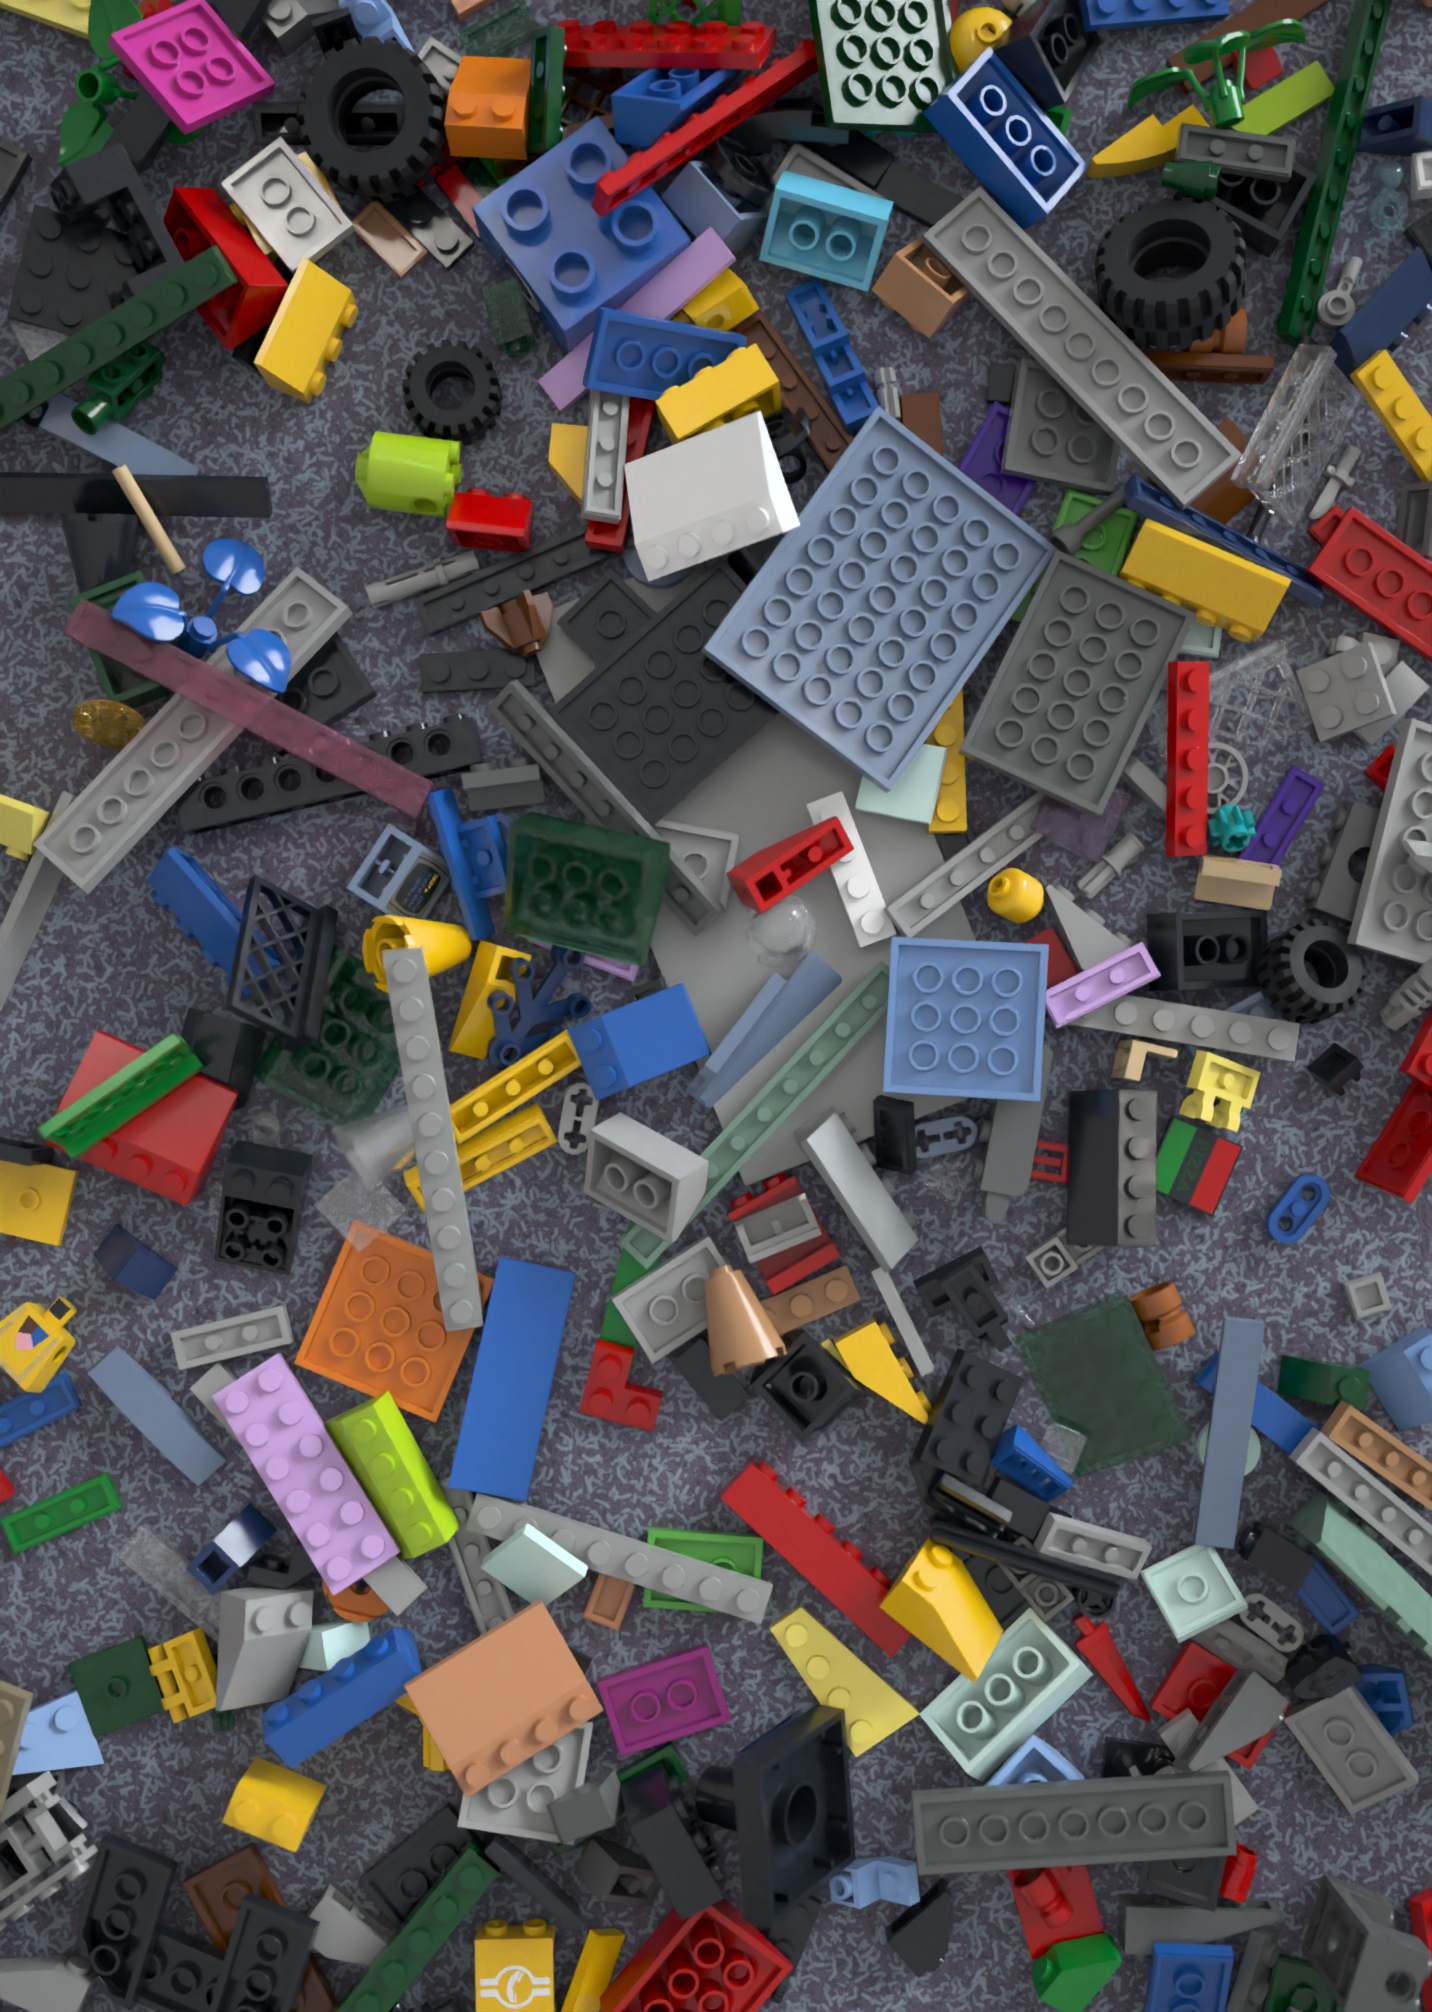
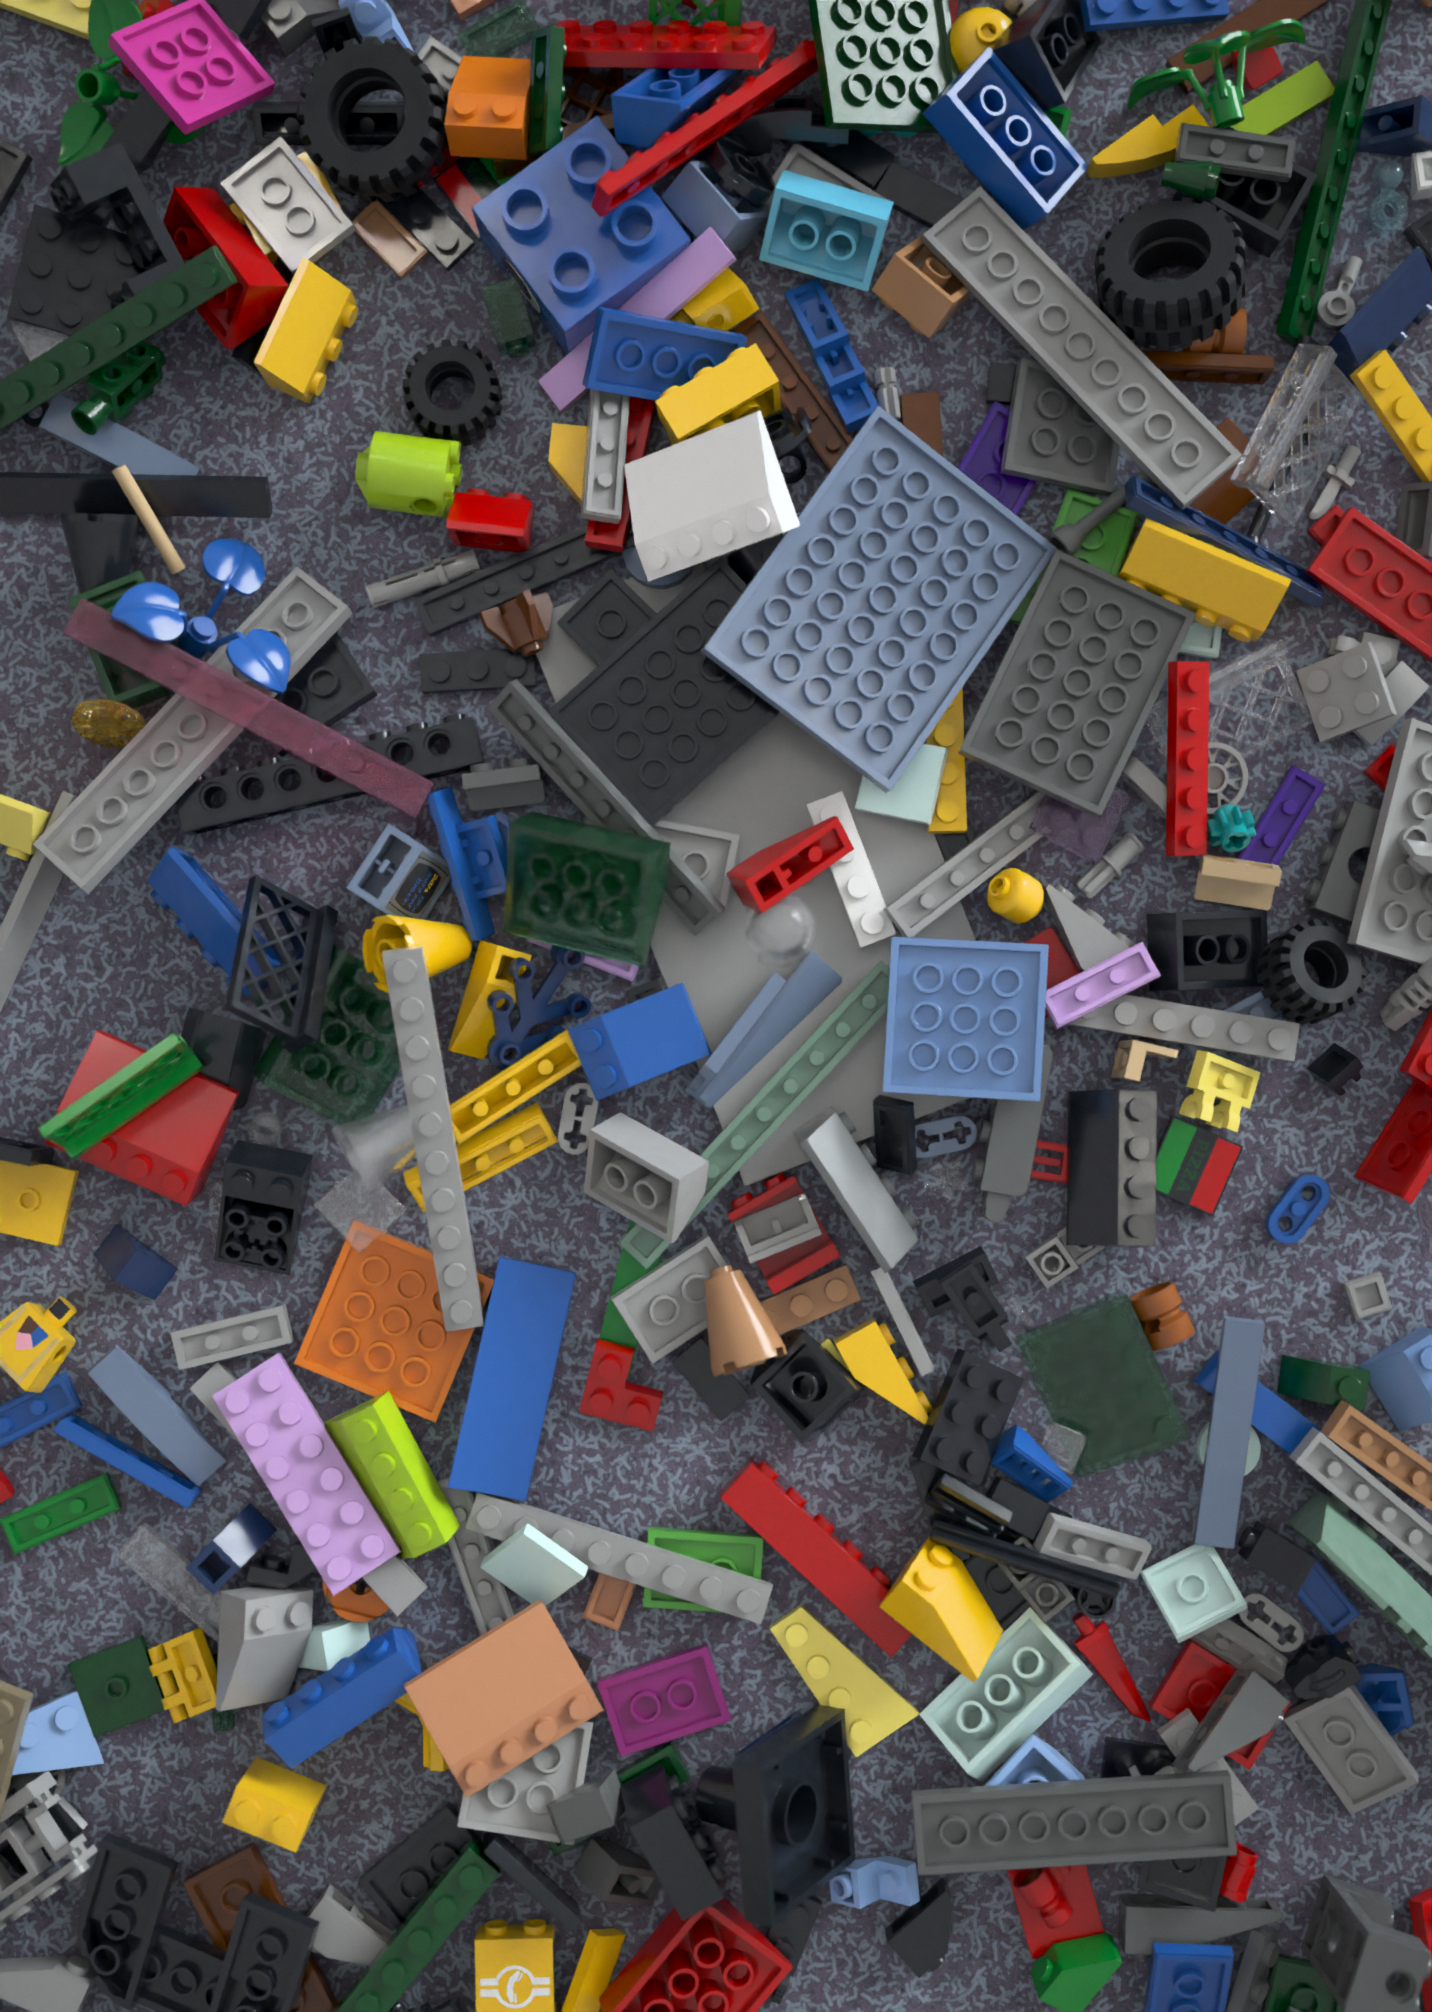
(128, 1460): none -> blue tile

